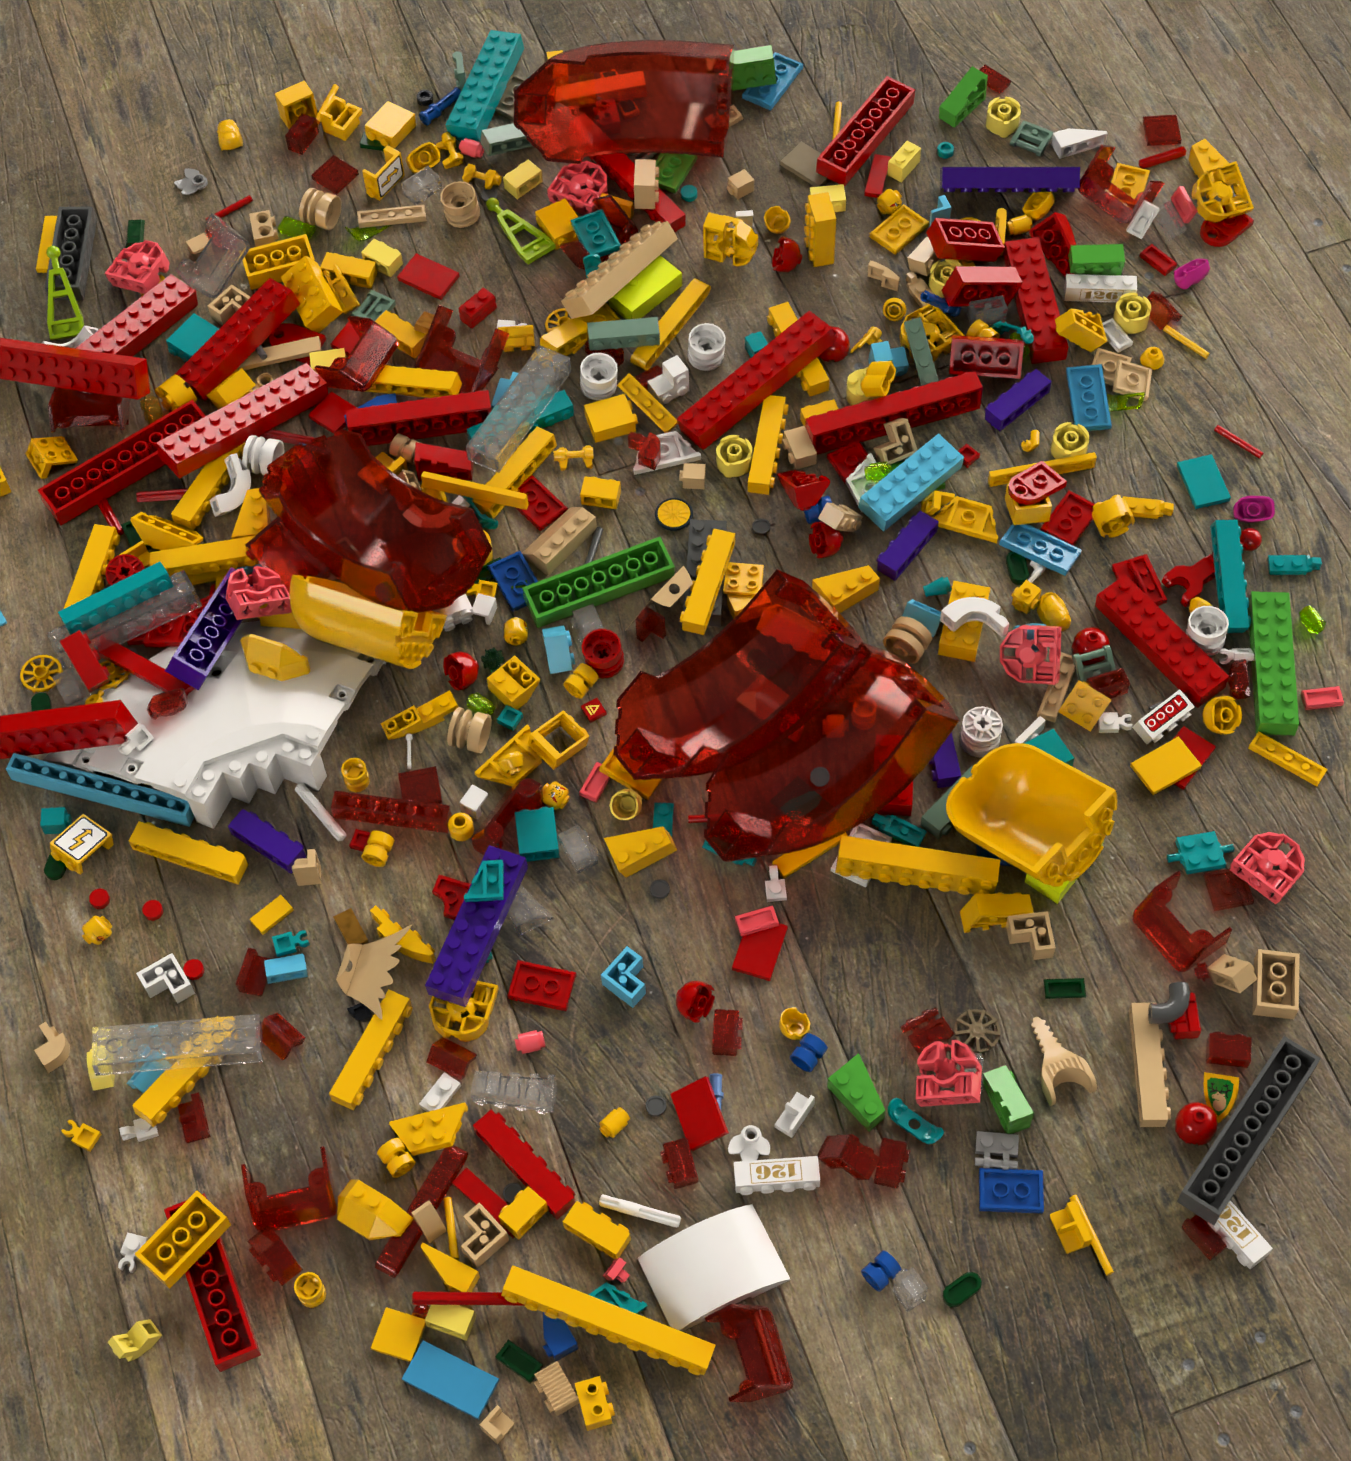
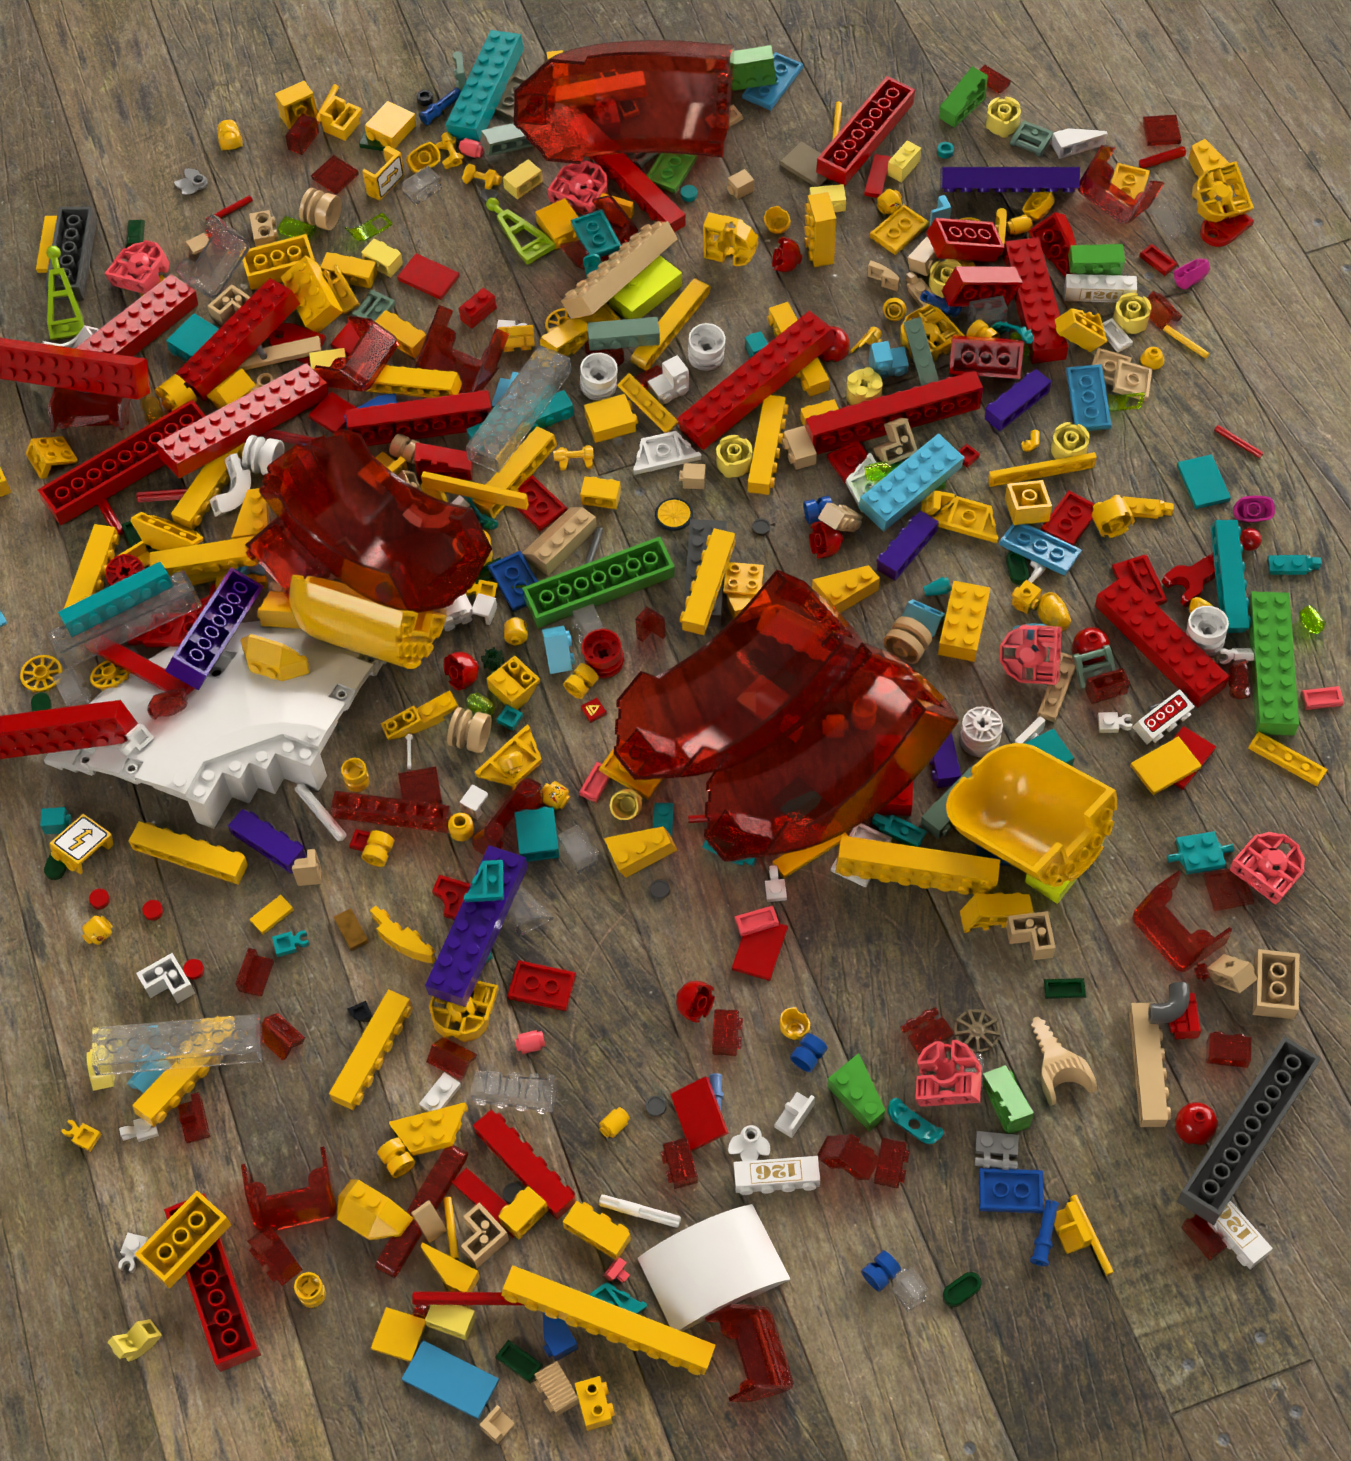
(55, 1051): tan brick -> none
(85, 660): red brick -> none
(95, 698): yellow piece -> none
(99, 789): medium azure brick -> none
(245, 598): coral connector -> none
(285, 968): medium azure panel -> none
(370, 970): tan piece -> none
(391, 216): tan tile -> none
(424, 322): pearl gold tile -> none
(460, 204): tan wheel -> none
(546, 750): yellow window -> none
(621, 977): medium azure brick -> none
(645, 184): tan brick -> none
(648, 448): clear red brick -> none
(664, 596): tan piece -> none
(746, 216): white tile -> none
(802, 488): red wedge -> none
(819, 776): dark grey piece -> none
(878, 378): yellow brick -> none
(974, 609): white arch -> none
(1036, 484): tile -> none
(1043, 1241): none -> blue pin
(1084, 705): yellow hinge -> none
(1142, 219): white plate -> none
(1183, 204): coral tile -> none
(1220, 1093): shield -> none
(1222, 715): yellow cylinder -> none

